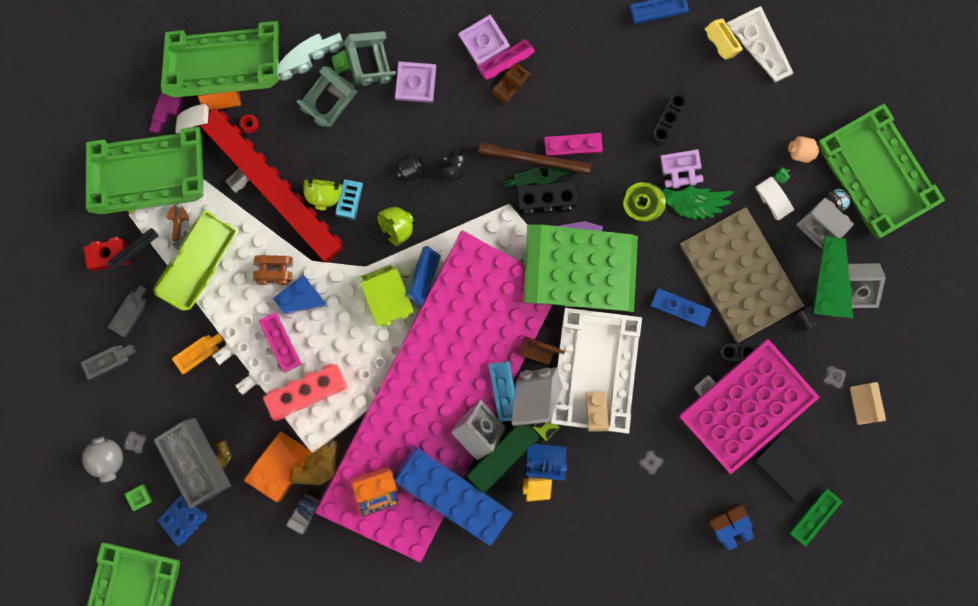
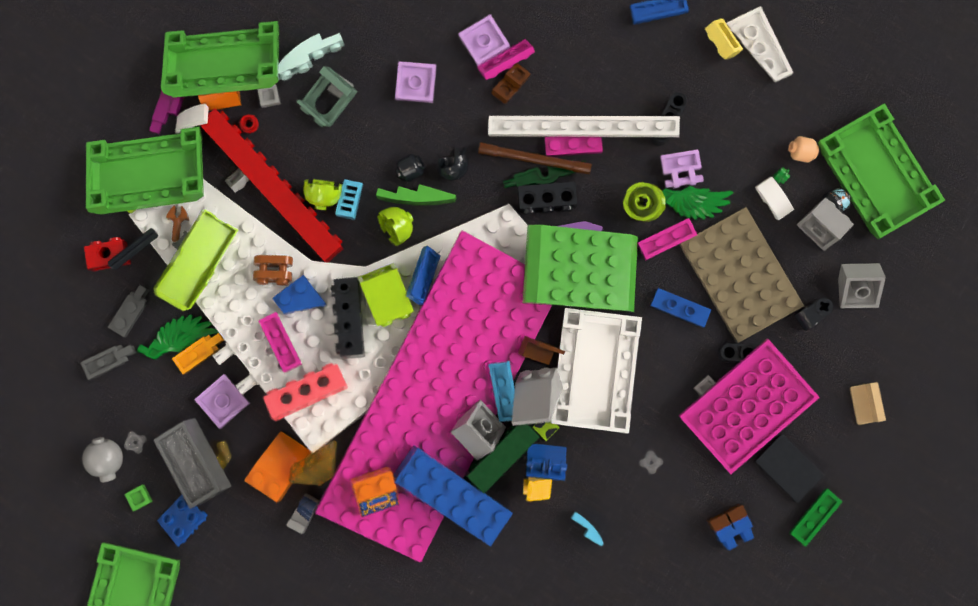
(177, 336): none -> green animal
(222, 401): none -> lavender plate
(269, 96): none -> light grey plate
(341, 63): bright green plate -> none
(349, 318): none -> black brick
(369, 39): sand green panel -> none
(423, 196): none -> bright green slope
(584, 126): none -> white plate
(590, 532): none -> medium azure slope
(597, 411): tan plate -> none
(667, 239): none -> dark pink plate
(833, 282): green wing -> none
(838, 382): clear plate -> none

